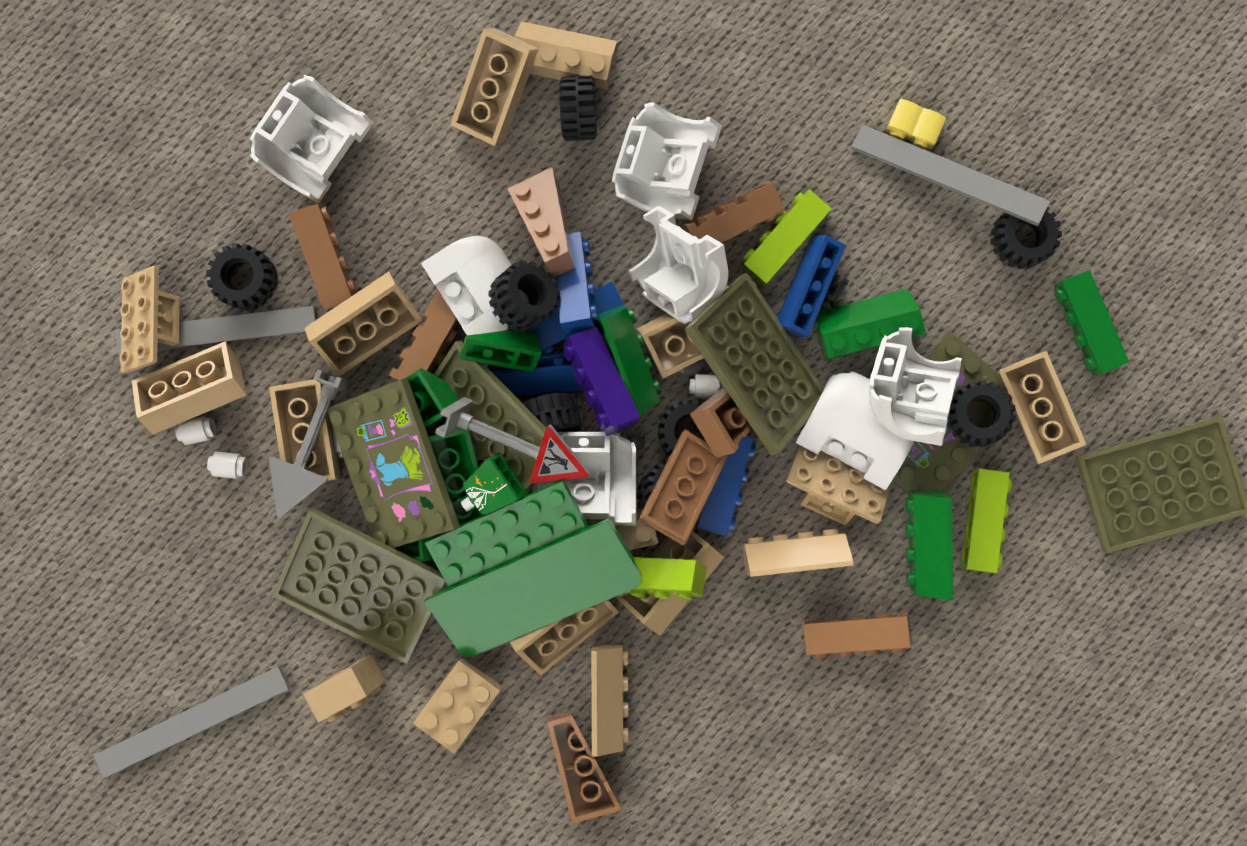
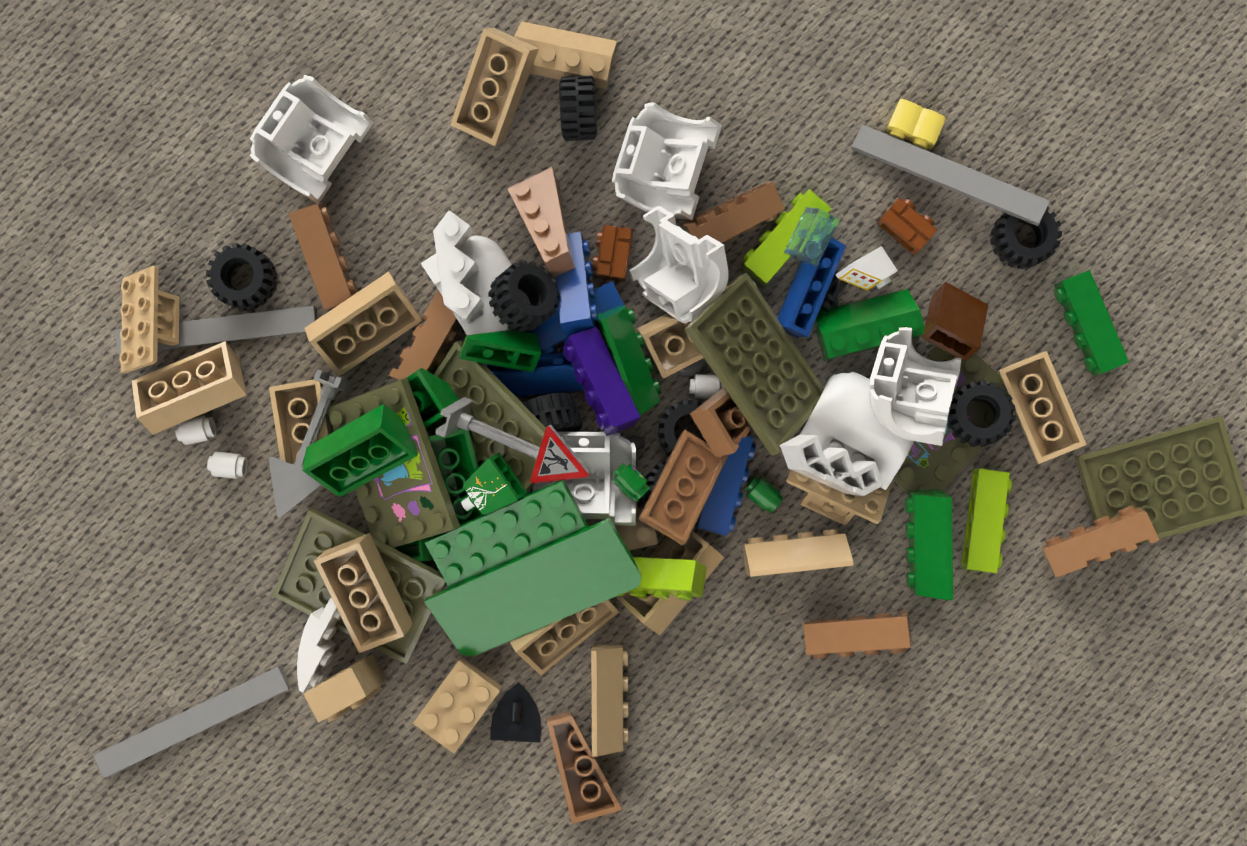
(316, 646): none -> white slope
(359, 451): none -> green slope
(364, 593): none -> tan brick
(456, 267): none -> white brick
(516, 717): none -> black shield
(613, 253): none -> dark orange brick
(630, 481): none -> green brick
(763, 494): none -> green brick
(811, 236): none -> clear light blue brick
(830, 466): none -> white brick
(869, 270): none -> white slope
(907, 225): none -> dark orange brick
(955, 321): none -> reddish brown brick
(1099, 540): none -> medium nougat wedge

